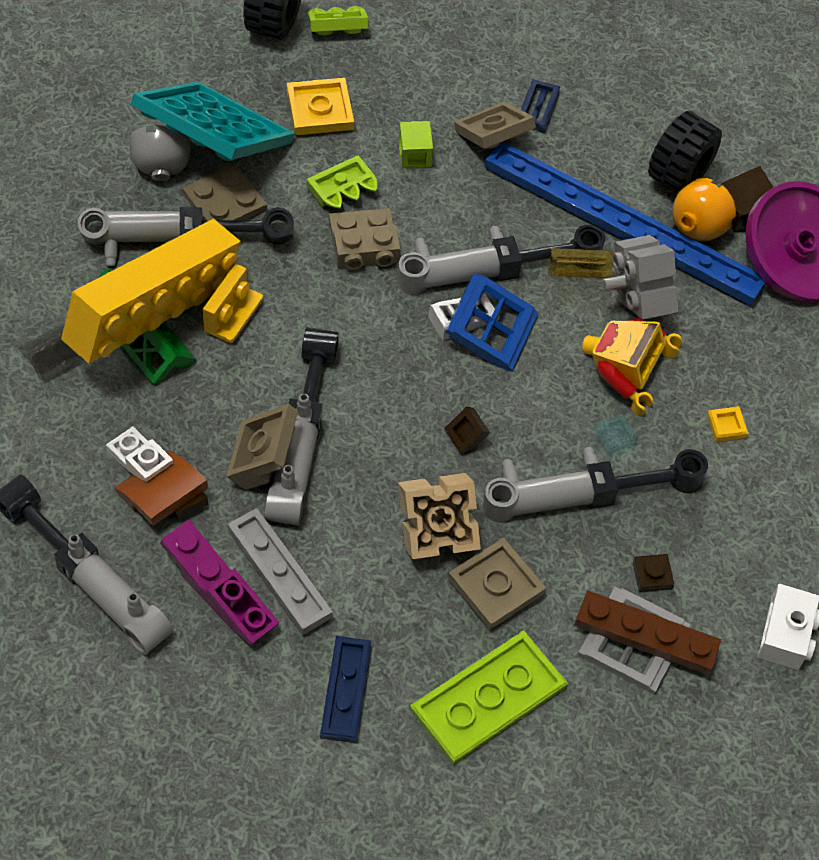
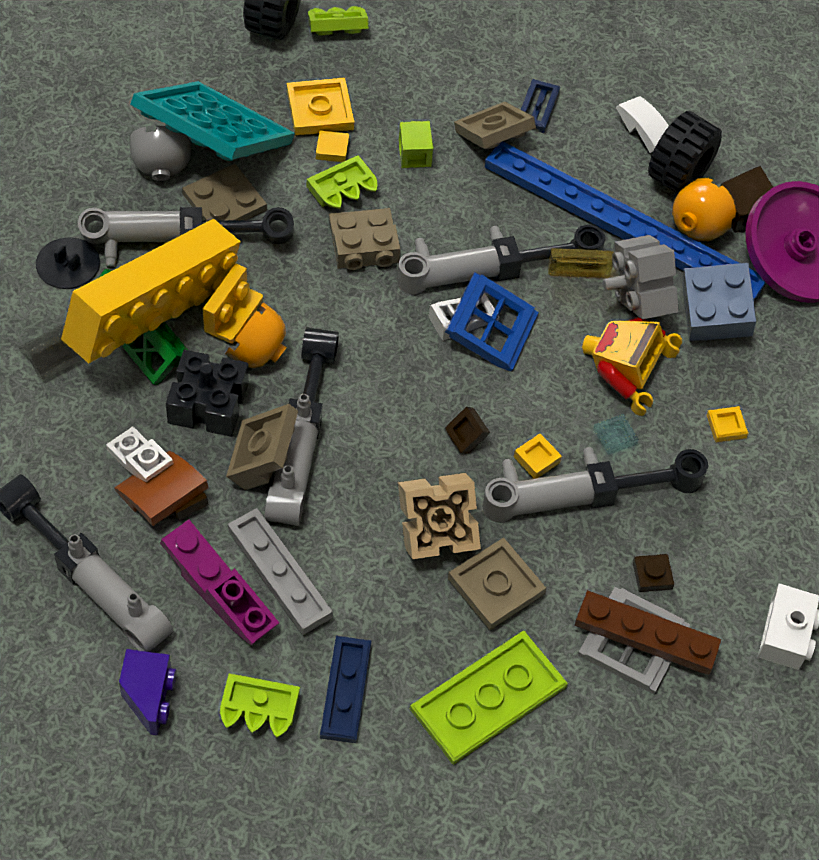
(67, 263): none -> black piece
(144, 686): none -> dark purple slope
(207, 393): none -> black brick
(259, 702): none -> lime plate
(260, 338): none -> light orange cylinder
(332, 146): none -> yellow tile
(537, 456): none -> yellow plate
(644, 118): none -> white slope
(718, 302): none -> sand blue brick

